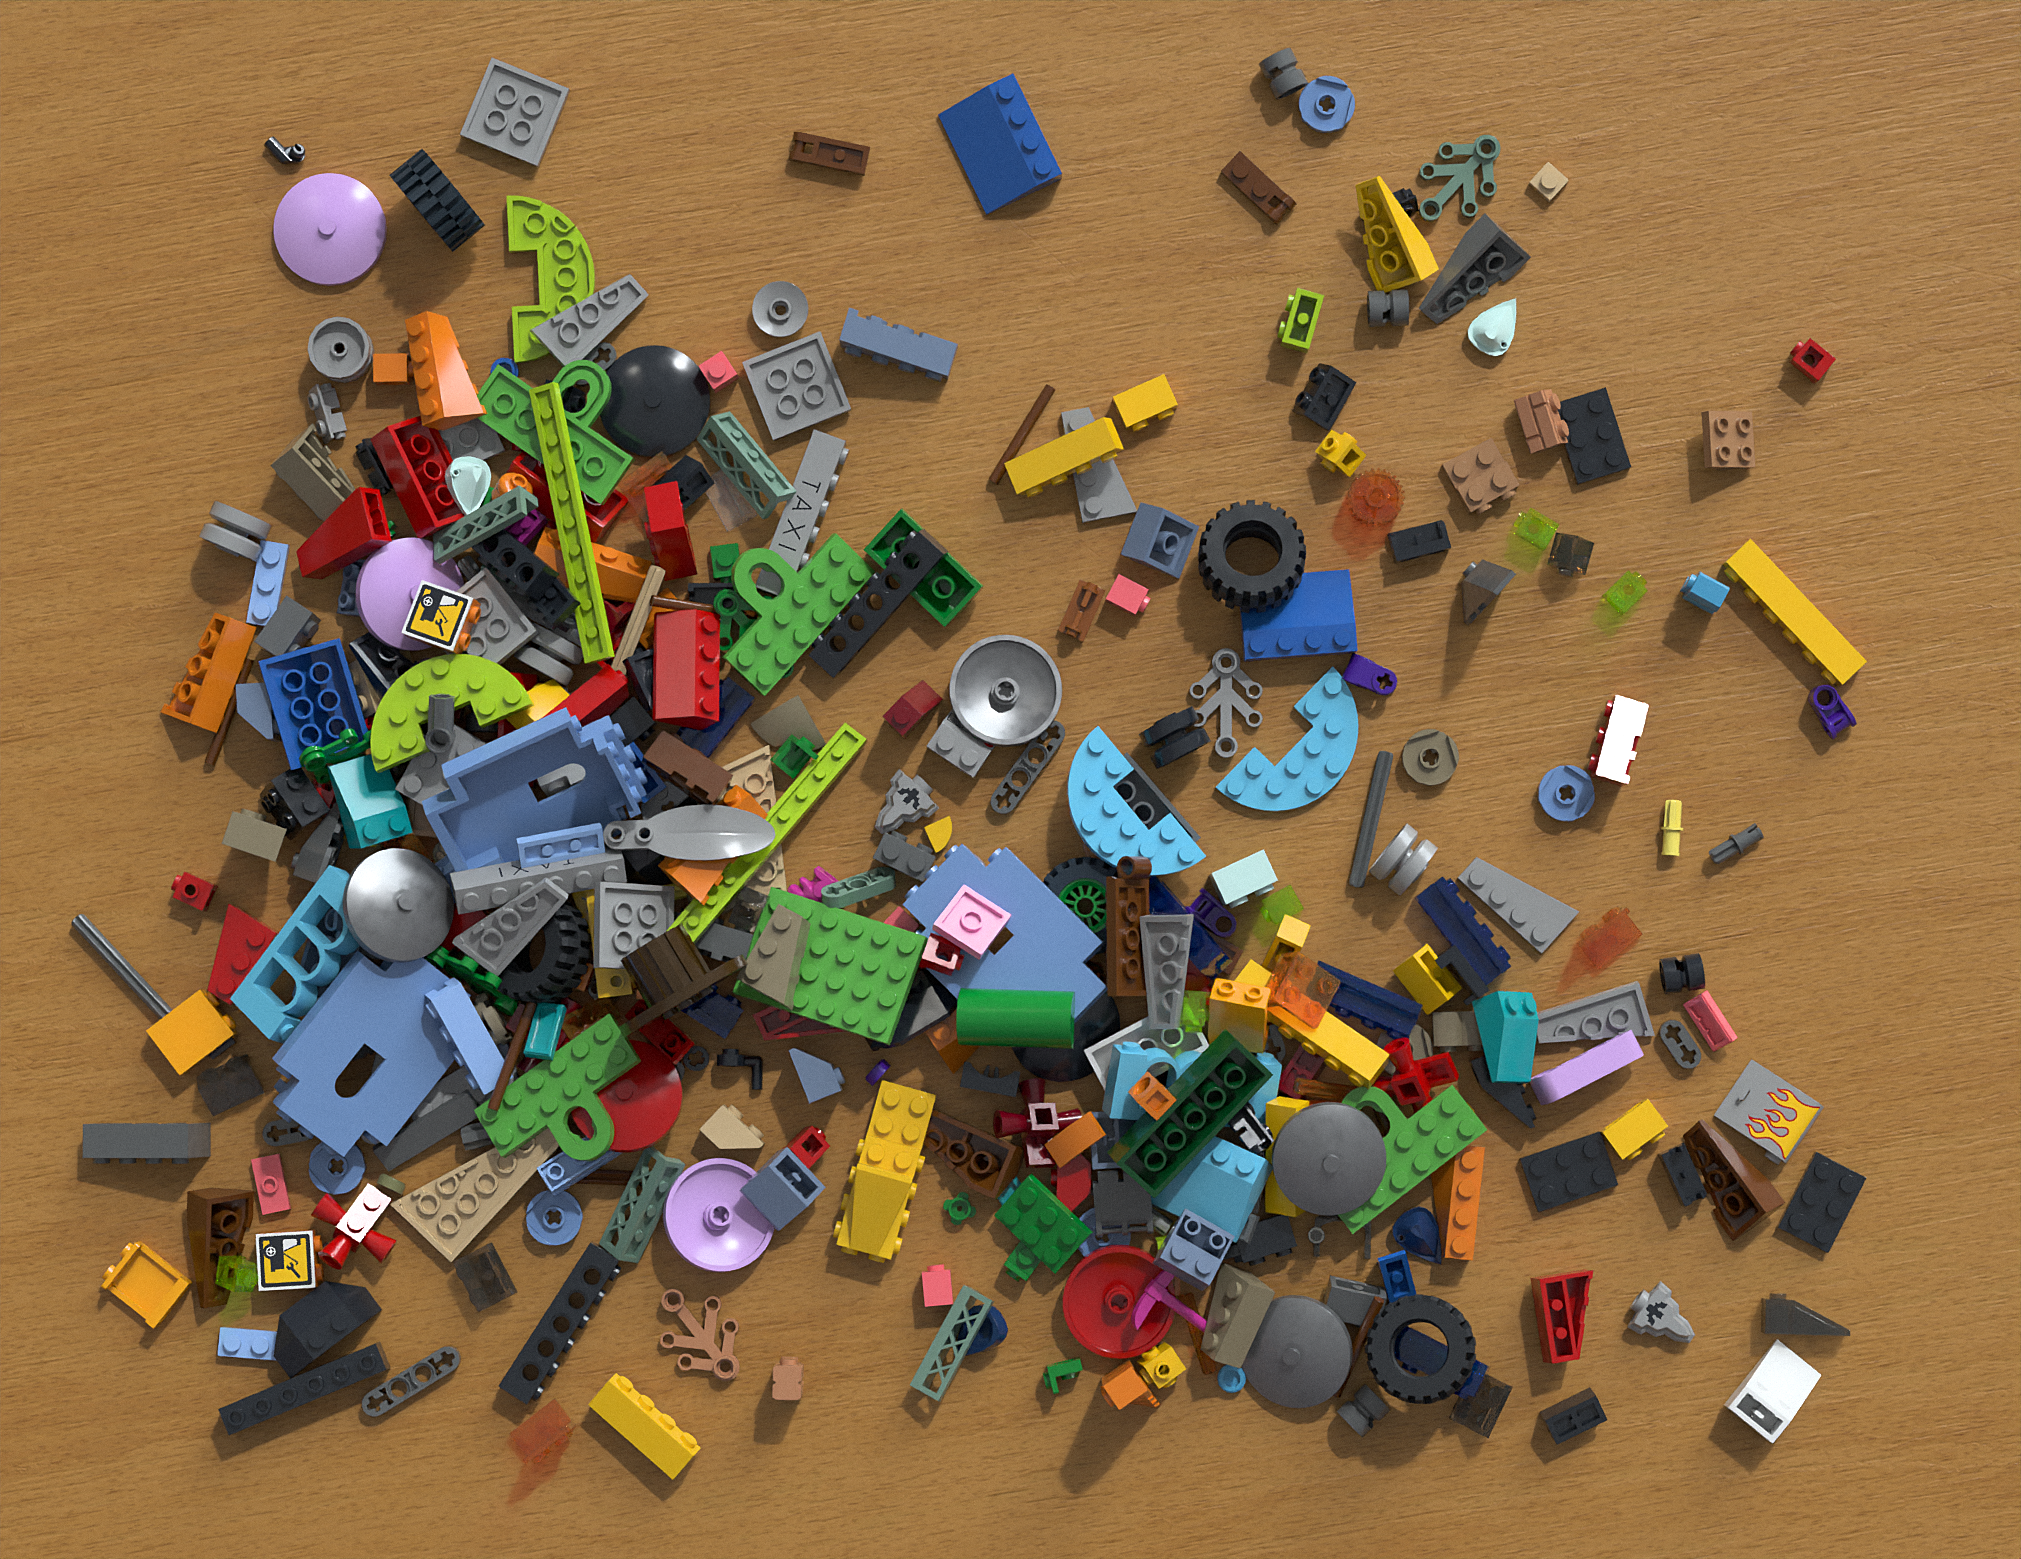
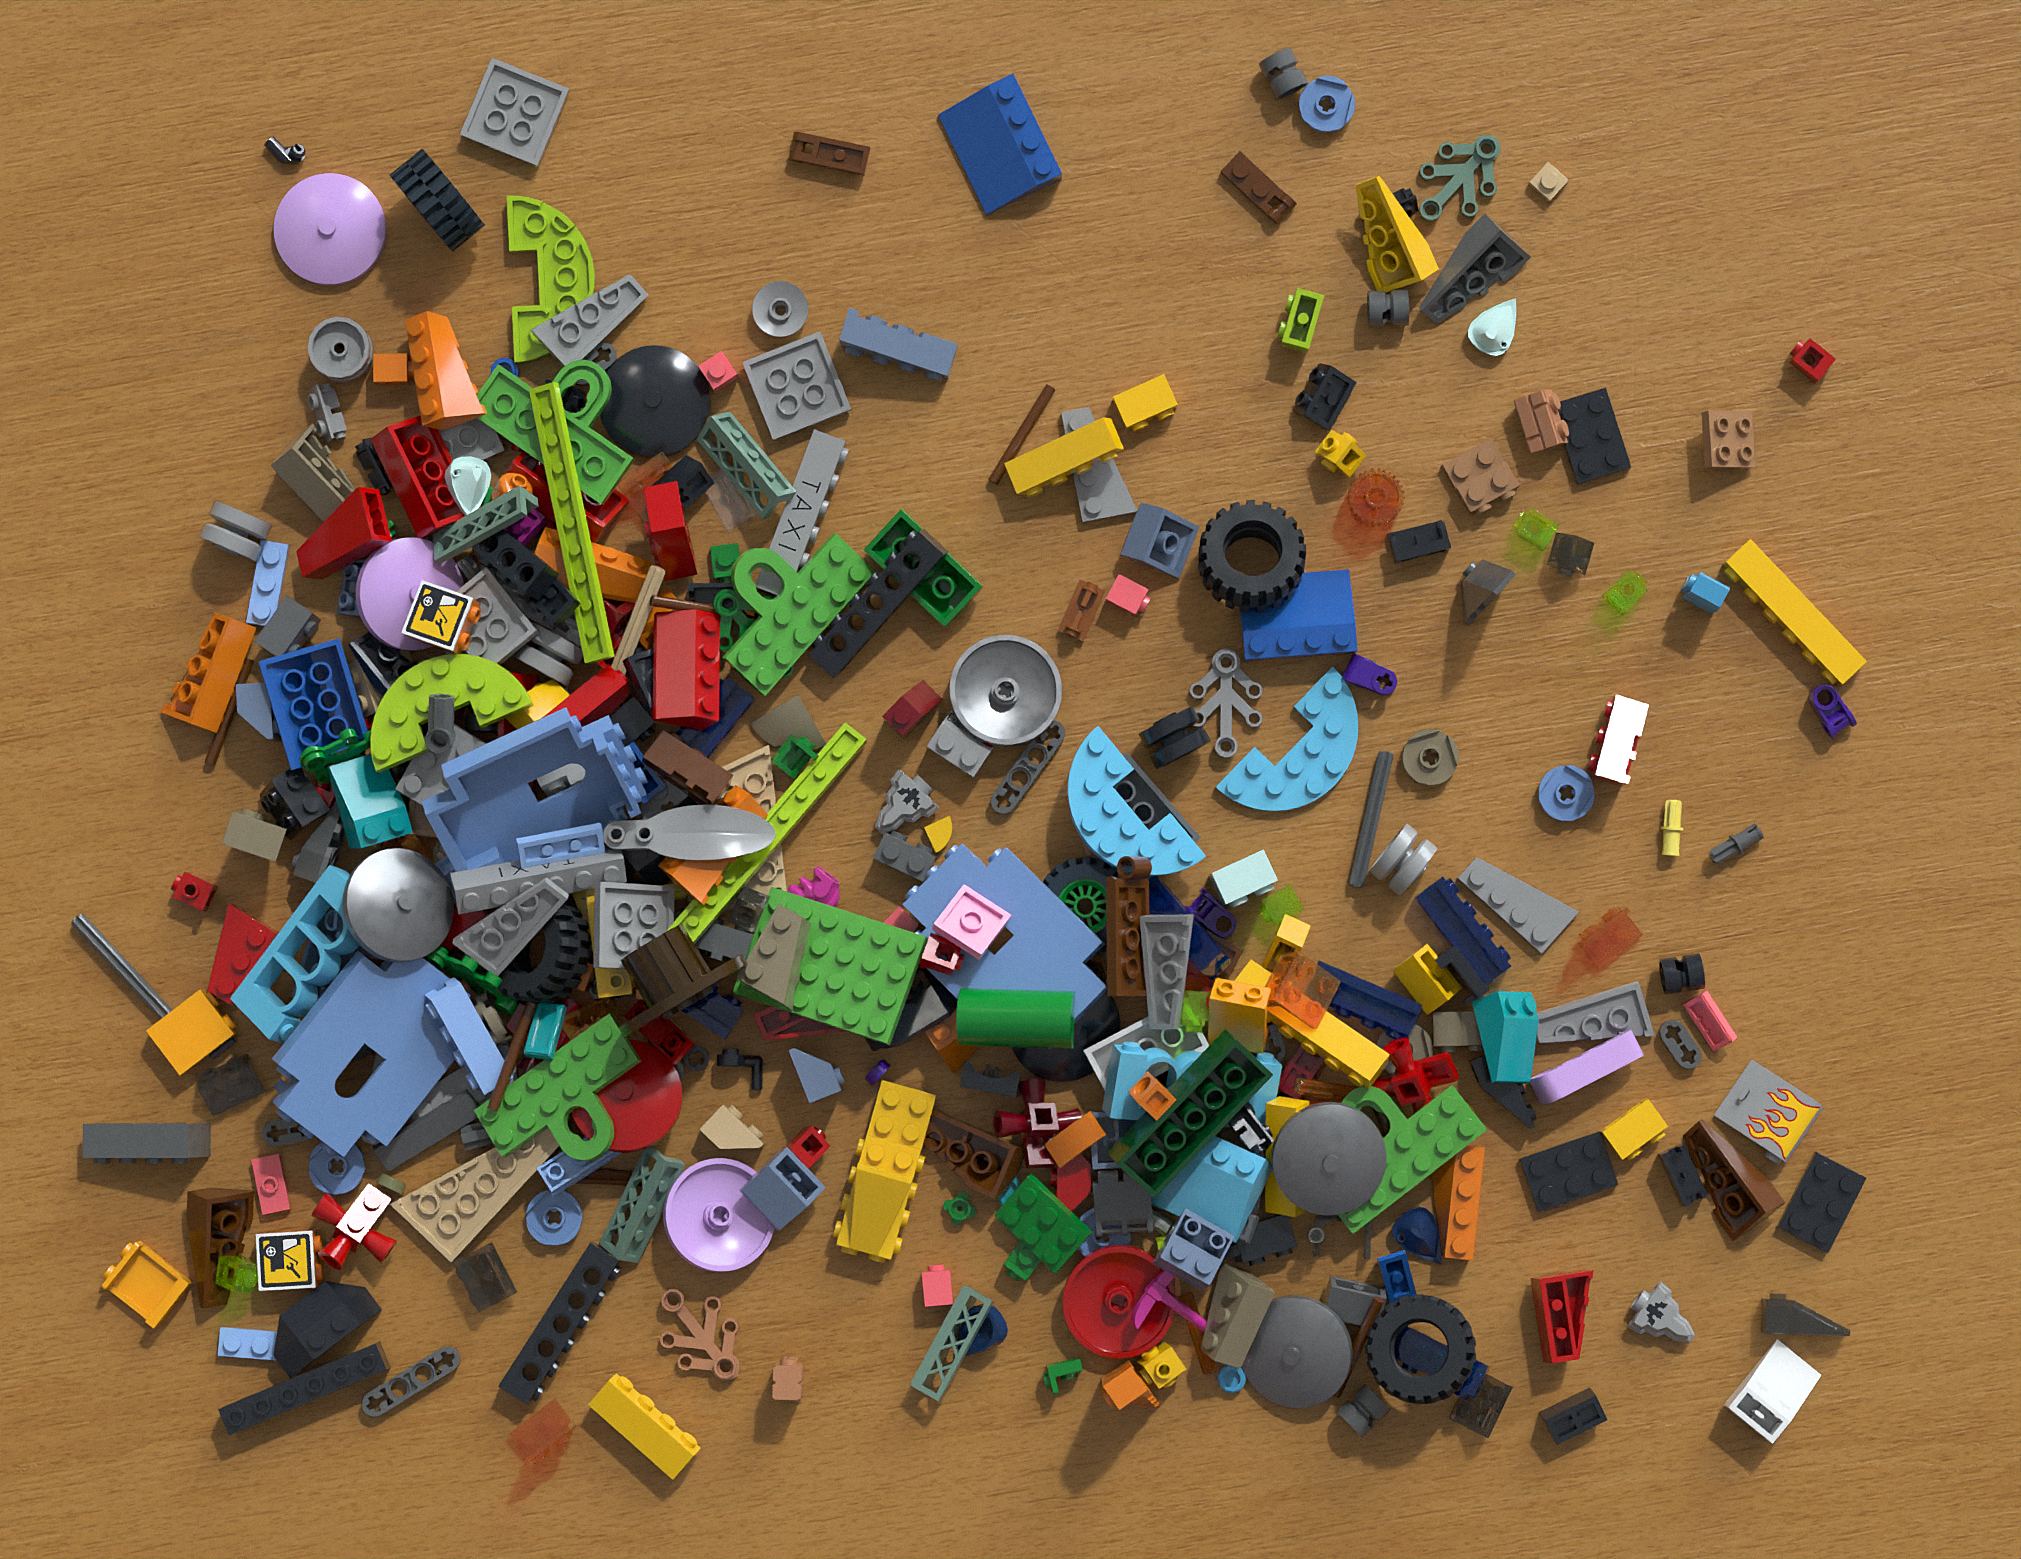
(858, 887): sand green beam -> none

